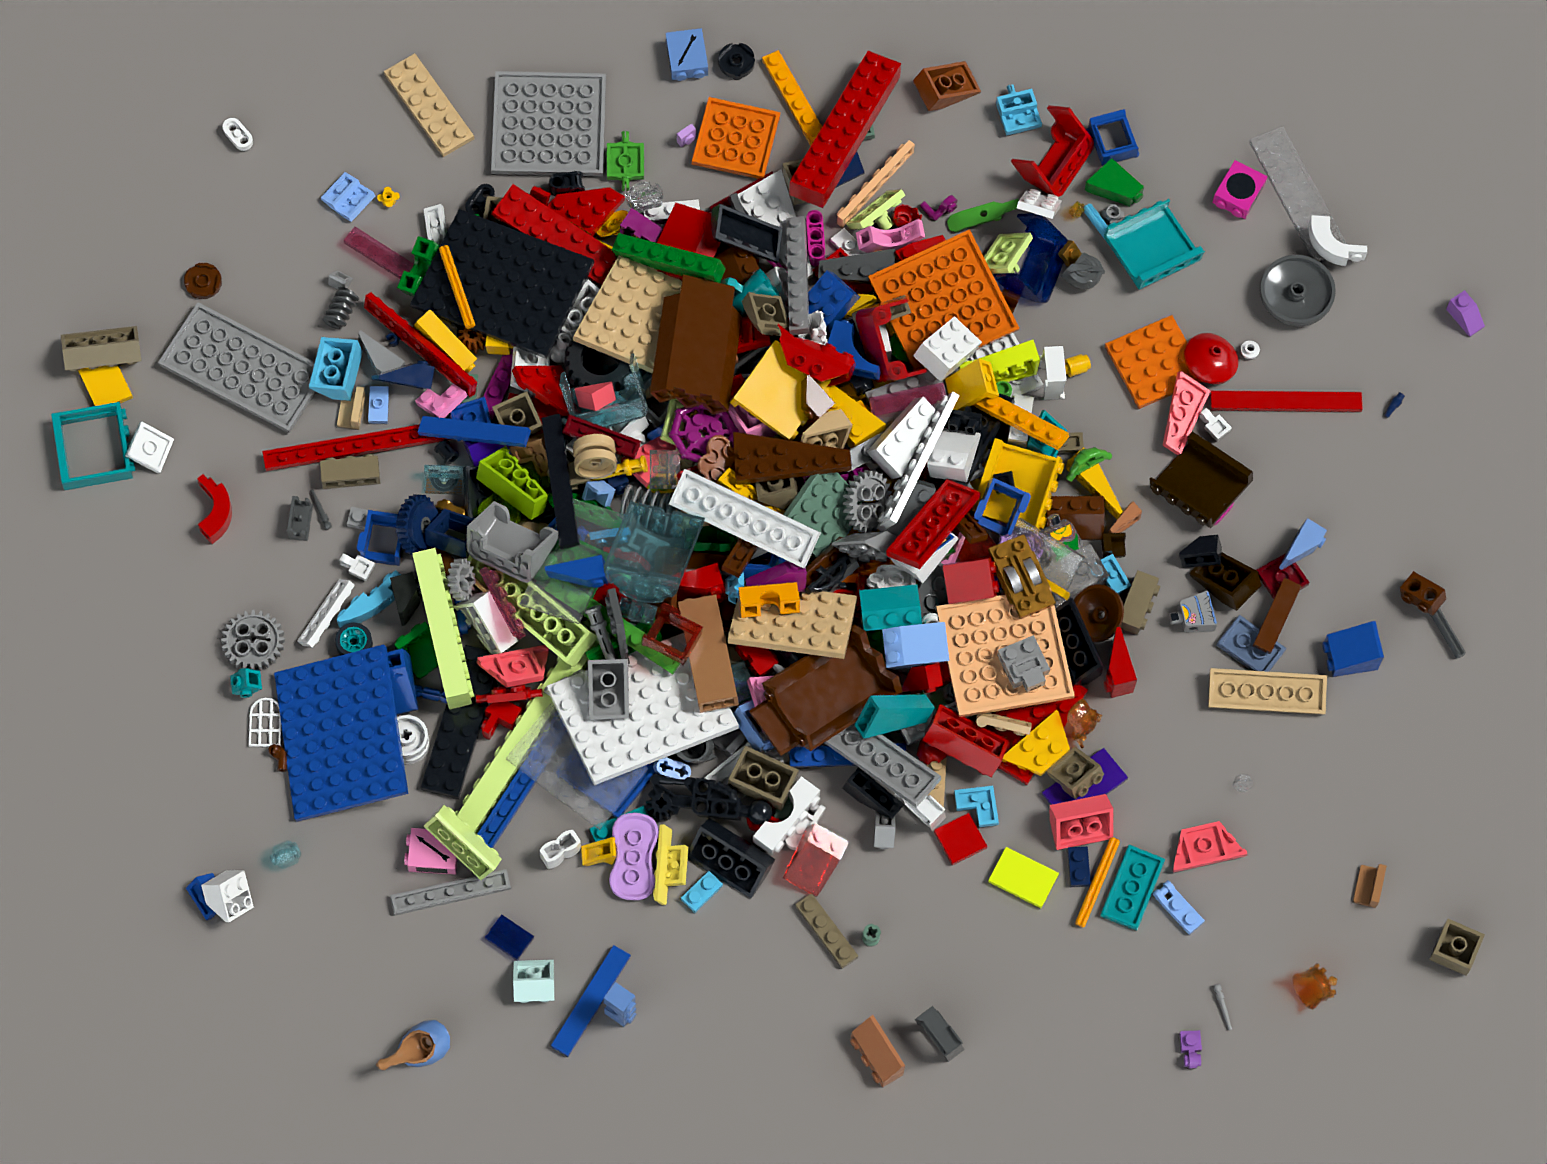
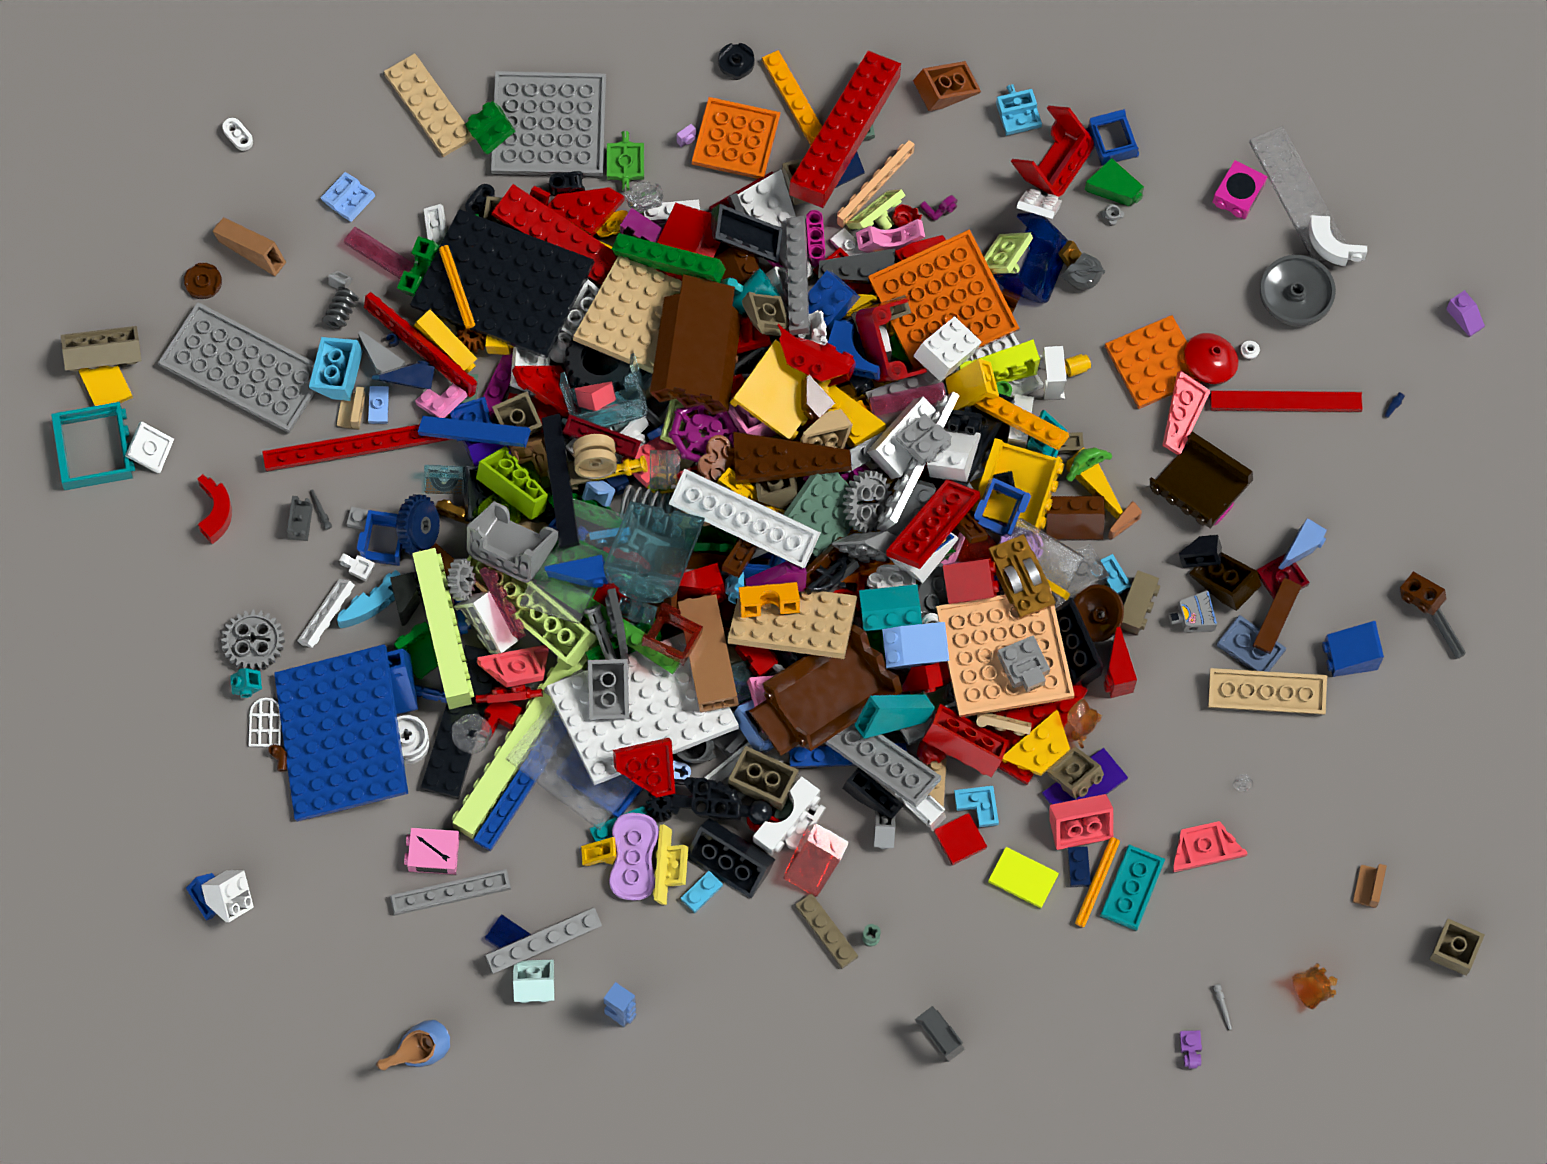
(250, 245): none -> medium nougat slope
(285, 854): clear light blue head -> none
(348, 634): wheel -> none
(350, 471): dark tan brick -> none
(388, 202): yellow plate -> none
(436, 536): dark blue window -> none
(446, 452): black bush -> none
(463, 842): yellowish green slope -> none
(481, 737): none -> clear plate
(490, 127): none -> green plate
(543, 940): none -> light grey plate
(564, 847): white brick -> none
(590, 1001): blue tile -> none
(648, 766): none -> red plate
(686, 54): medium blue brick -> none
(877, 1052): nougat slope -> none
(924, 439): none -> light grey plate
(972, 216): bright green piece -> none
(1063, 532): torso -> none
(1076, 210): clear yellow plate -> none
(1096, 219): medium azure axle -> none
(1113, 544): dark brown panel -> none
(1151, 244): teal panel -> none
(1178, 908): light blue plate -> none
(1215, 426): white plate -> none

